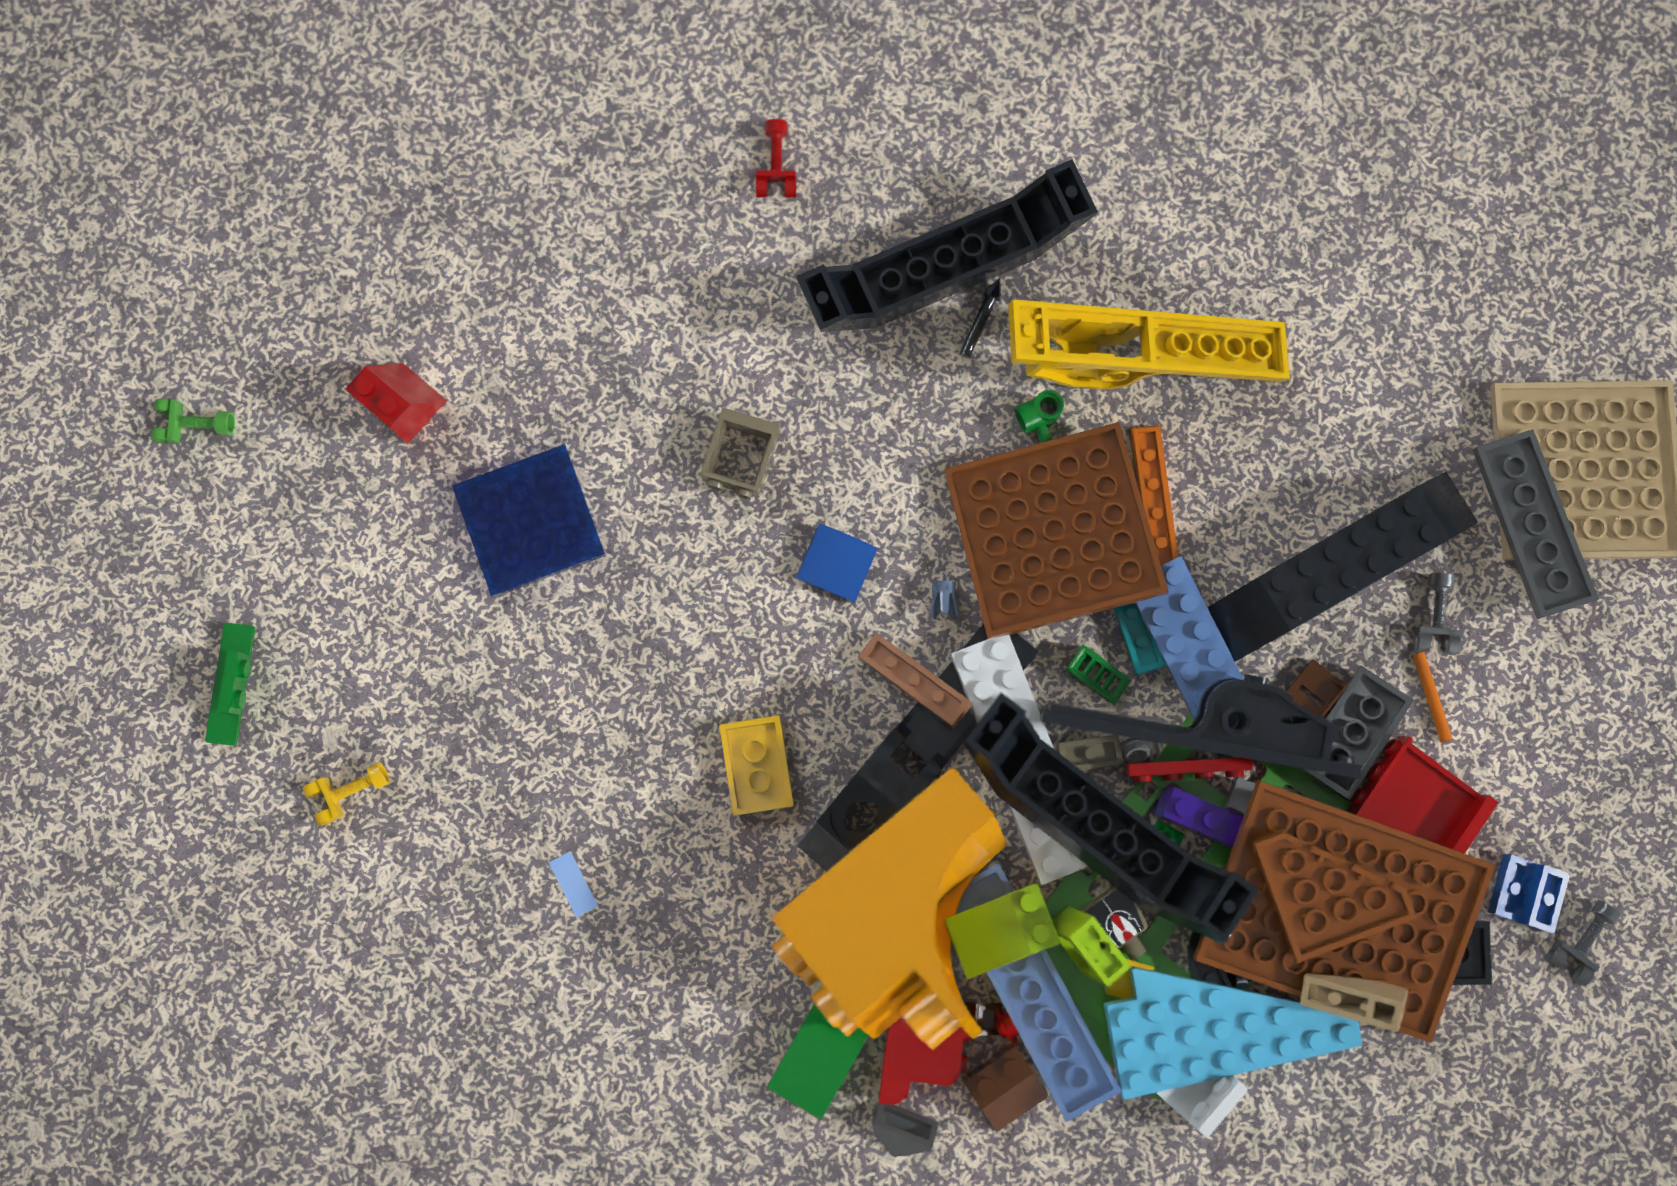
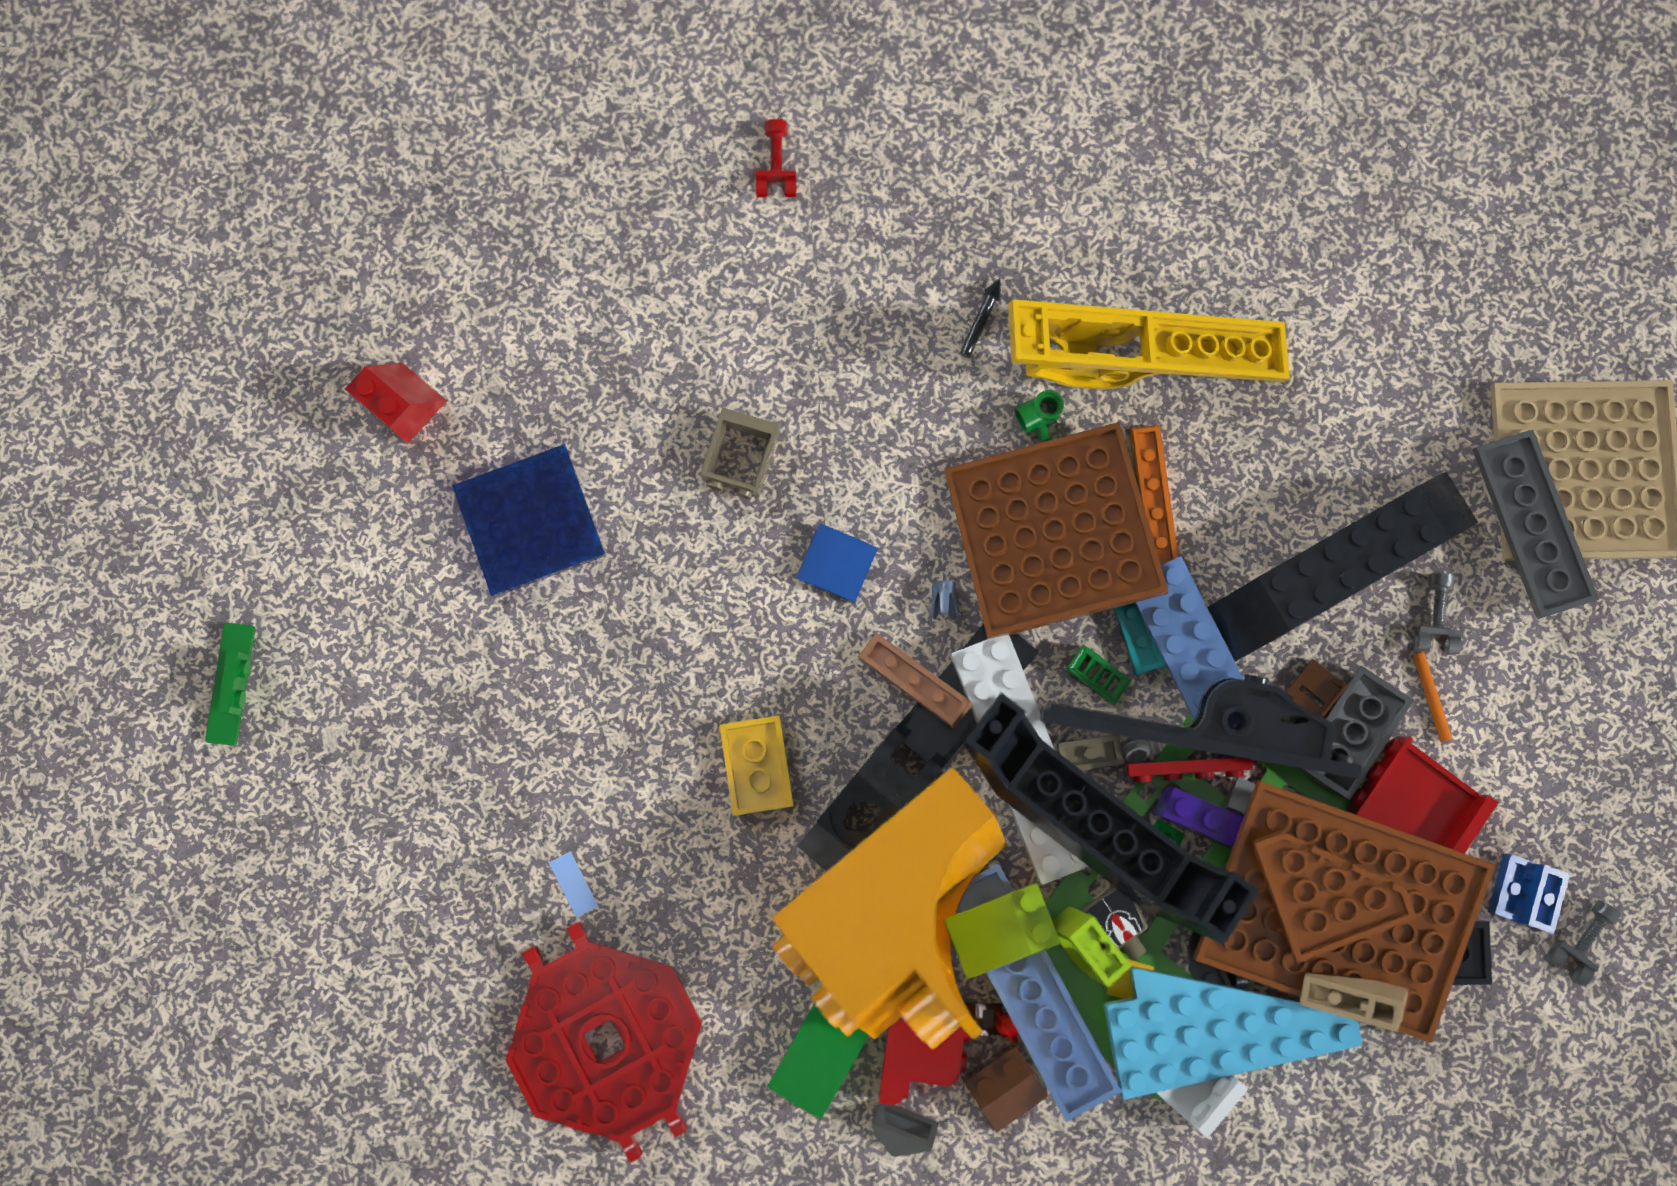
(222, 422): bright green bar -> none
(376, 776): yellow bar -> none
(558, 1065): none -> red plate
(950, 256): black slope -> none

